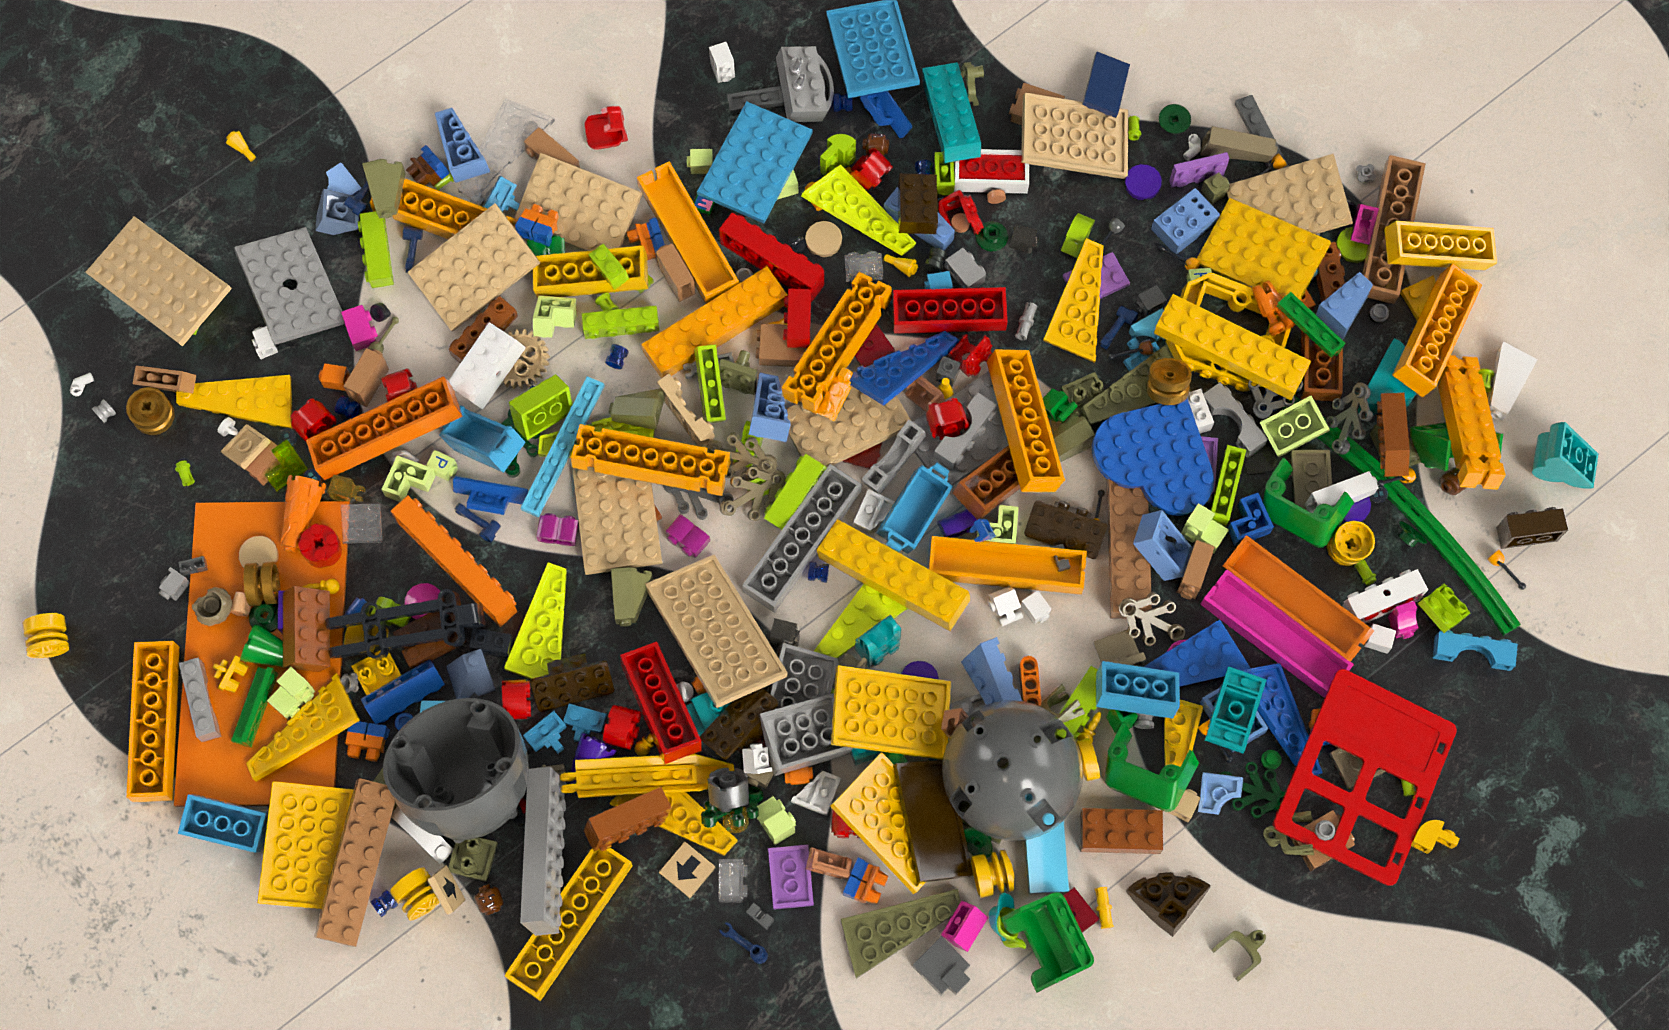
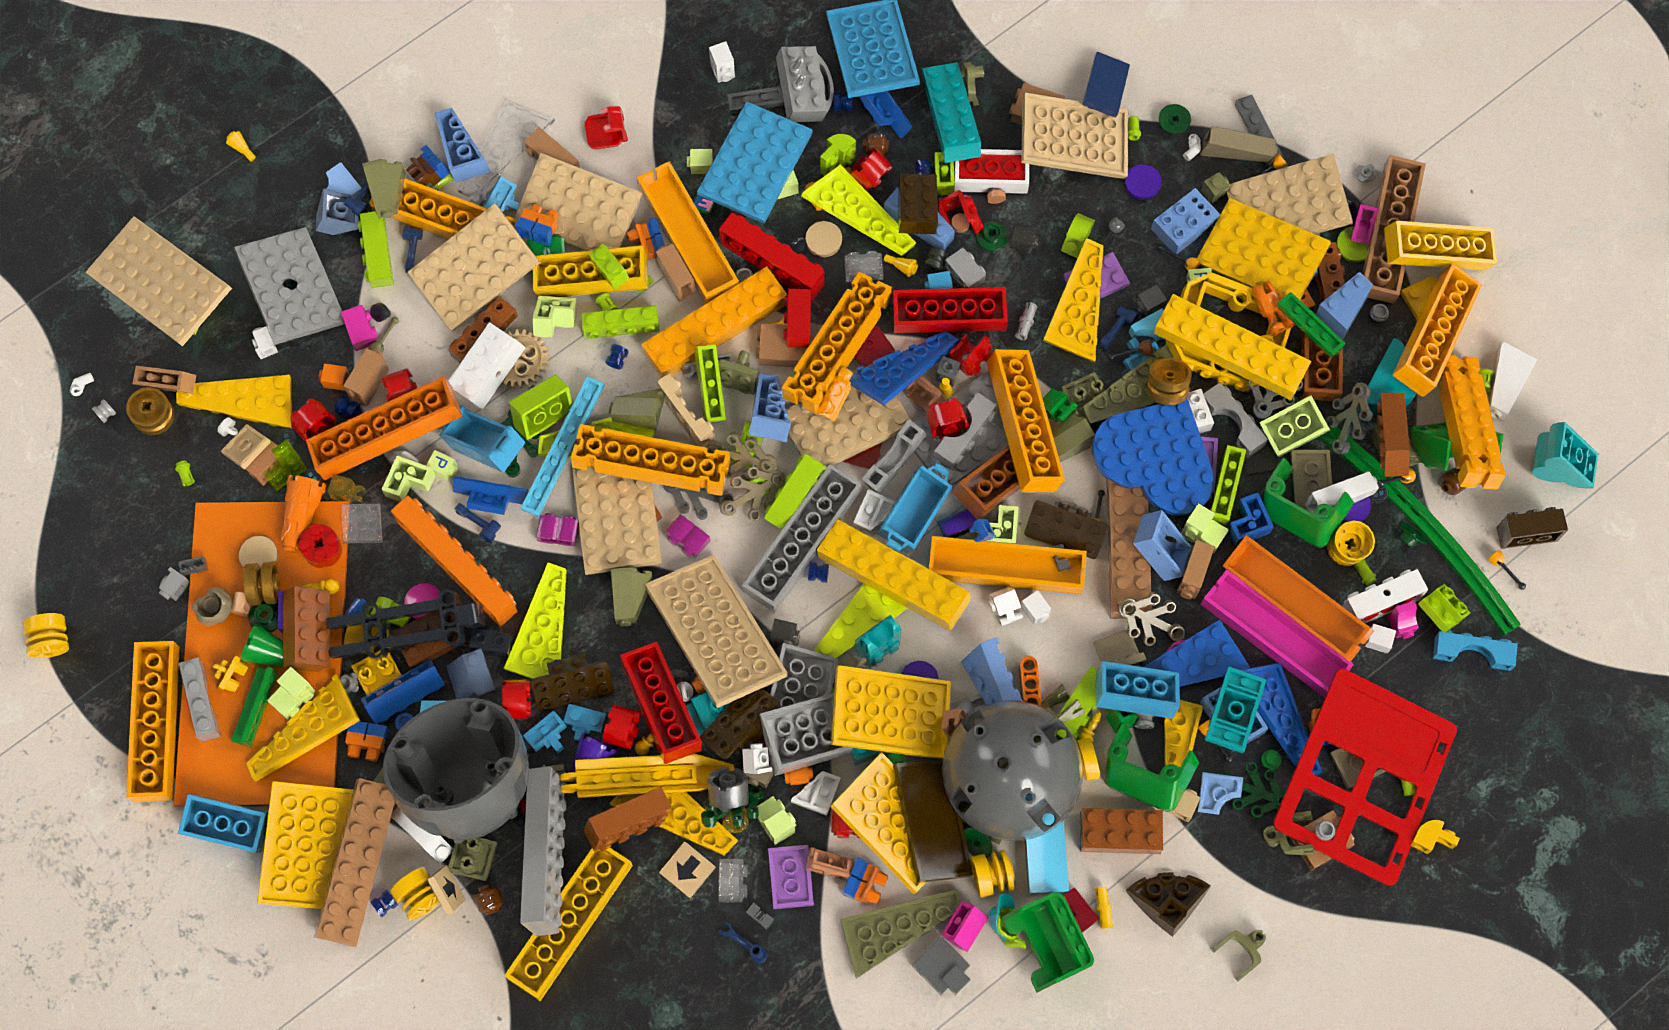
(1198, 170): medium lavender plate -> none

